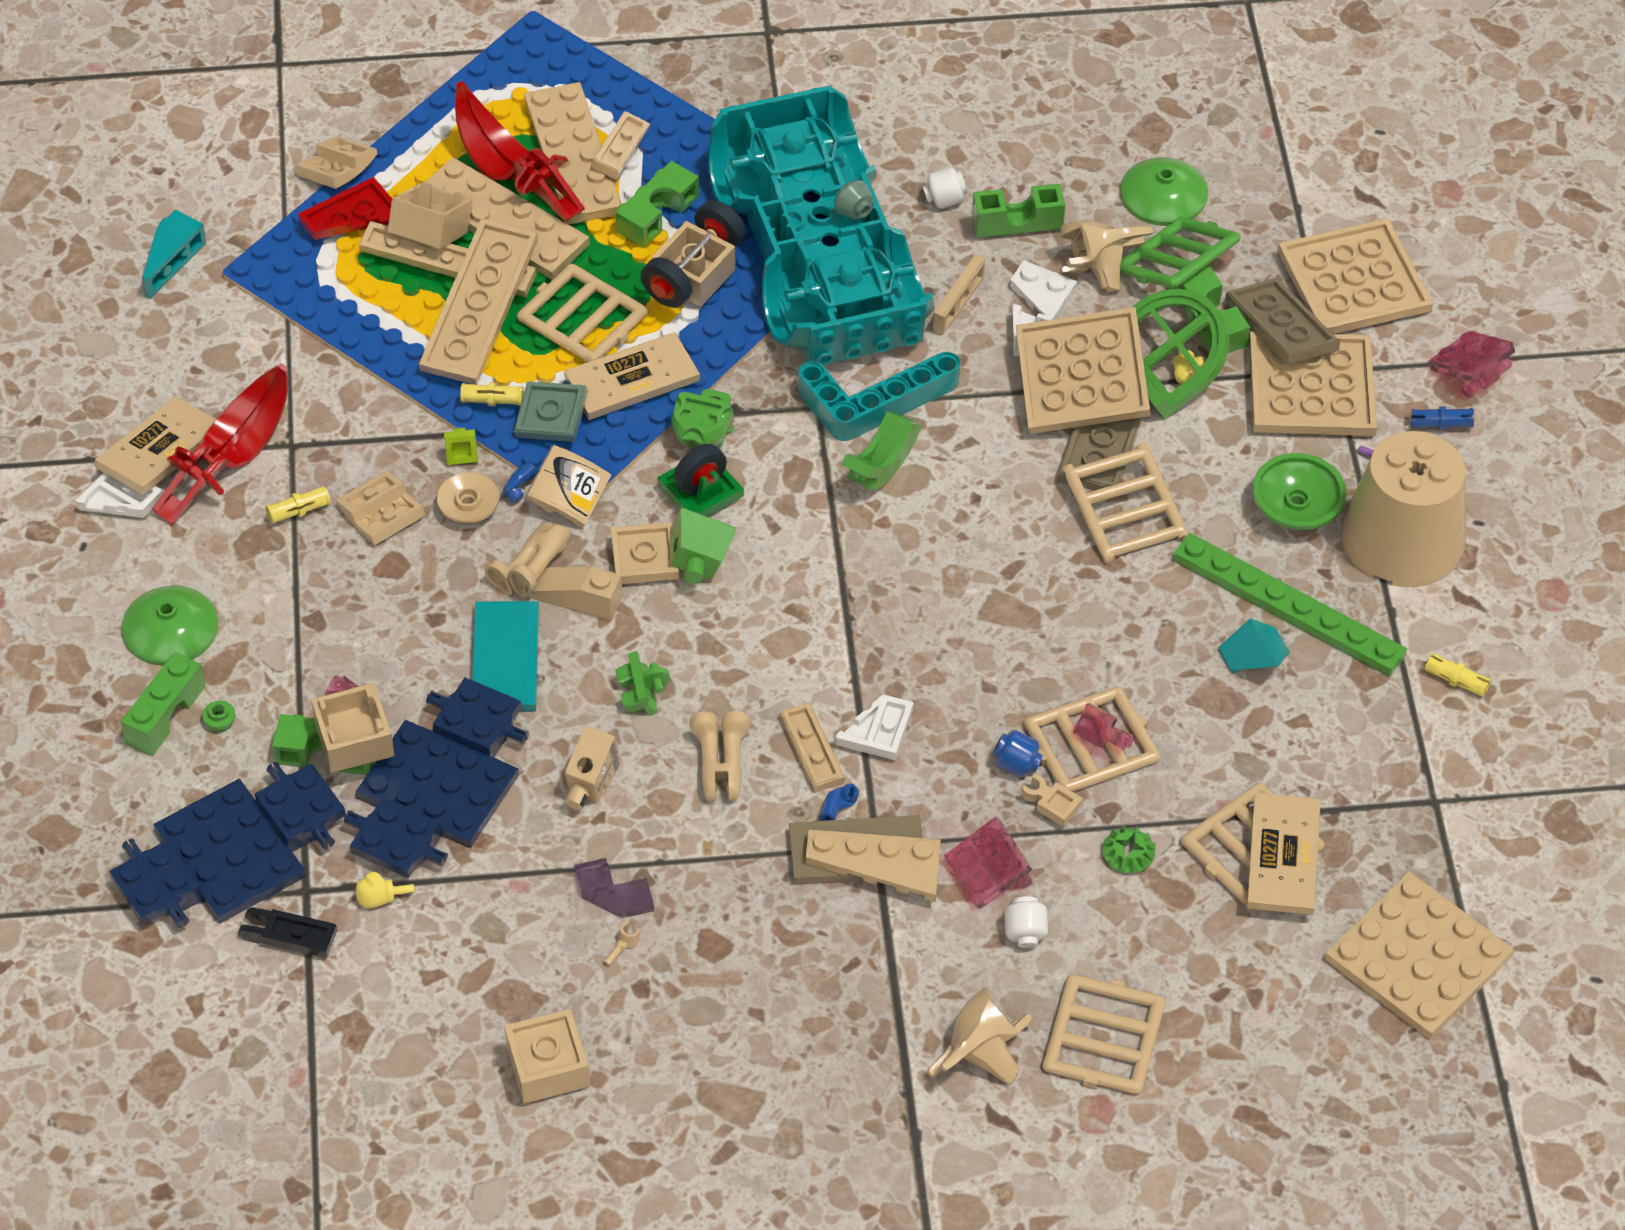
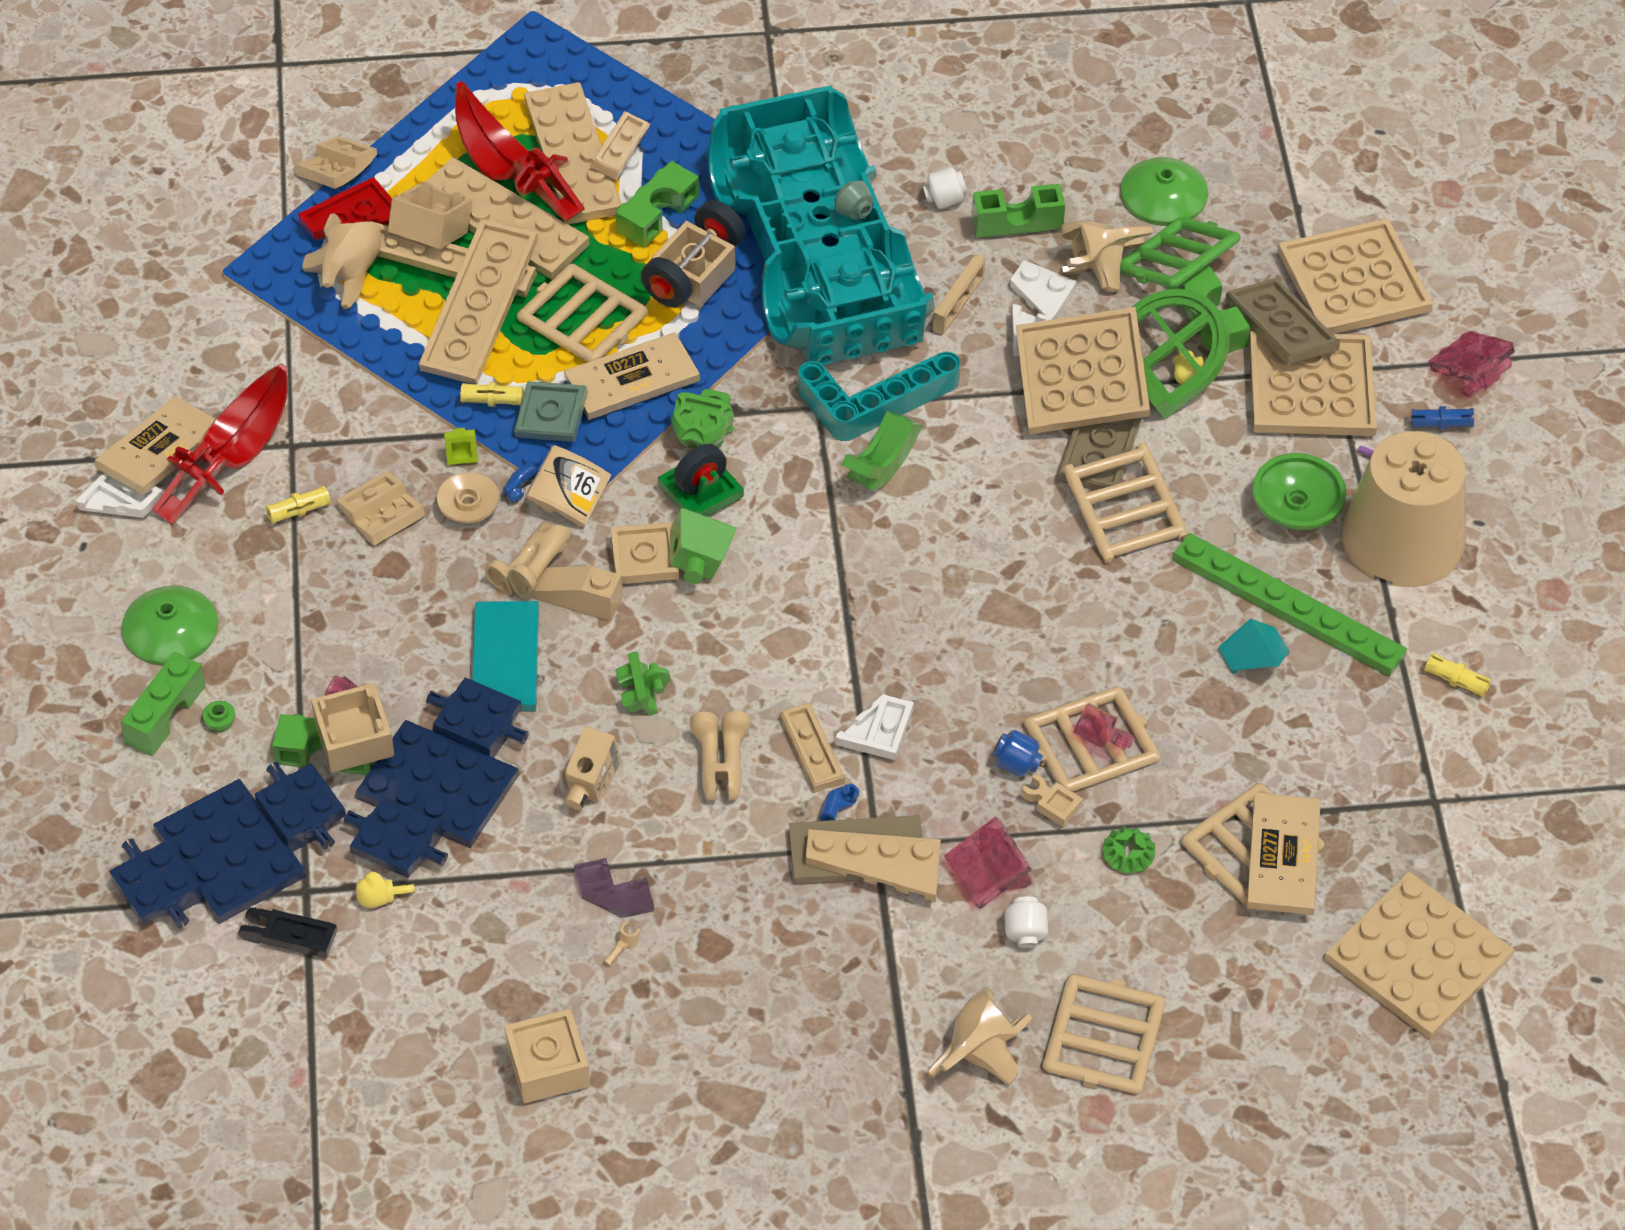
(173, 246): teal slope -> none
(345, 256): none -> tan piece

